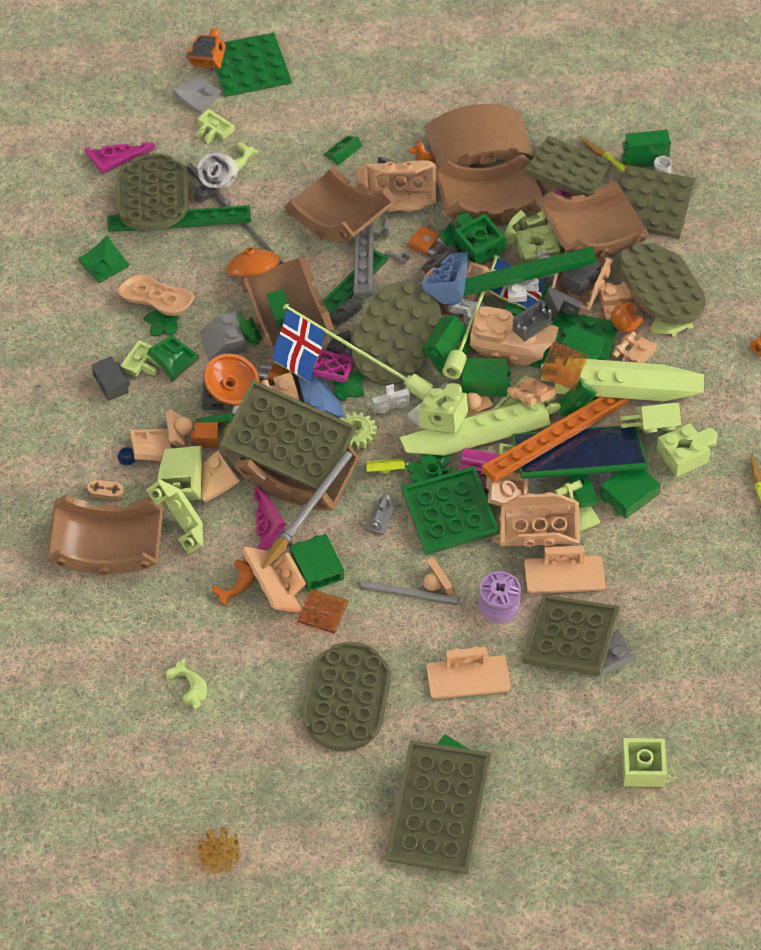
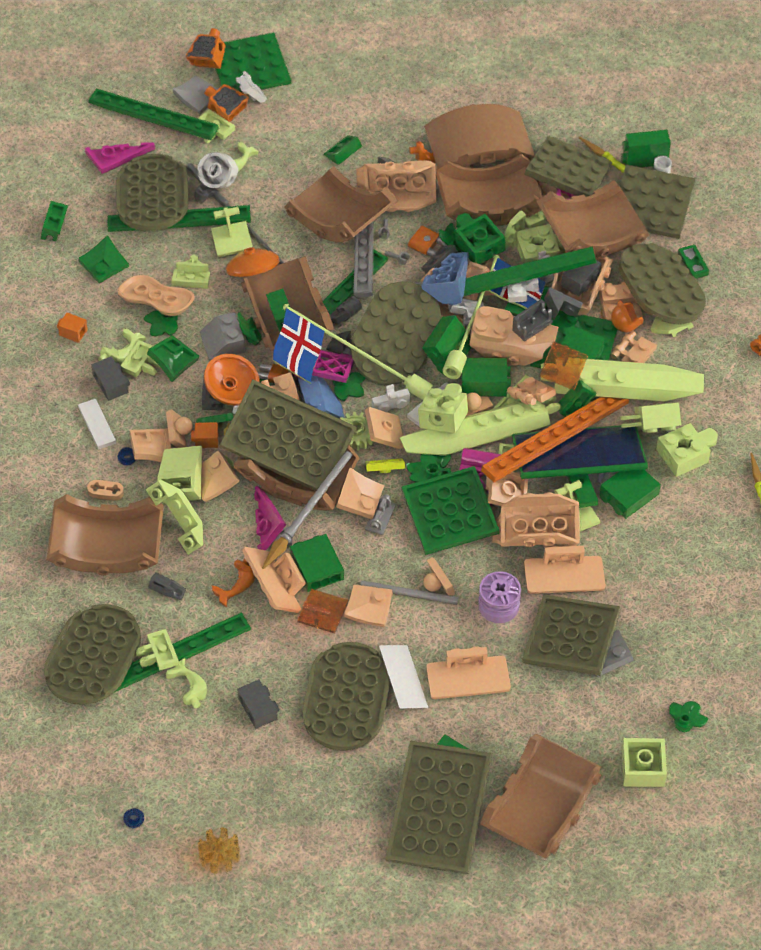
(54, 220): none -> green hinge
(72, 327): none -> orange brick
(92, 654): none -> olive plate
(97, 424): none -> white tile
(120, 355): none -> yellowish green animal
(133, 823): none -> clear blue plate
(153, 114): none -> green tile
(162, 651): none -> yellowish green hinge
(166, 586): none -> dark grey hinge
(191, 274): none -> yellowish green slope
(192, 646): none -> green tile
(226, 101): none -> torso
(231, 237): none -> yellowish green plate
(250, 88): none -> white plate
(258, 704): none -> dark grey brick
(360, 495): none -> light nougat plate
(369, 605): none -> light nougat plate
(384, 427): none -> light nougat plate
(403, 676): none -> white sticker
(542, 796): none -> medium nougat panel
(687, 716): none -> green plate
(694, 261): none -> green piece

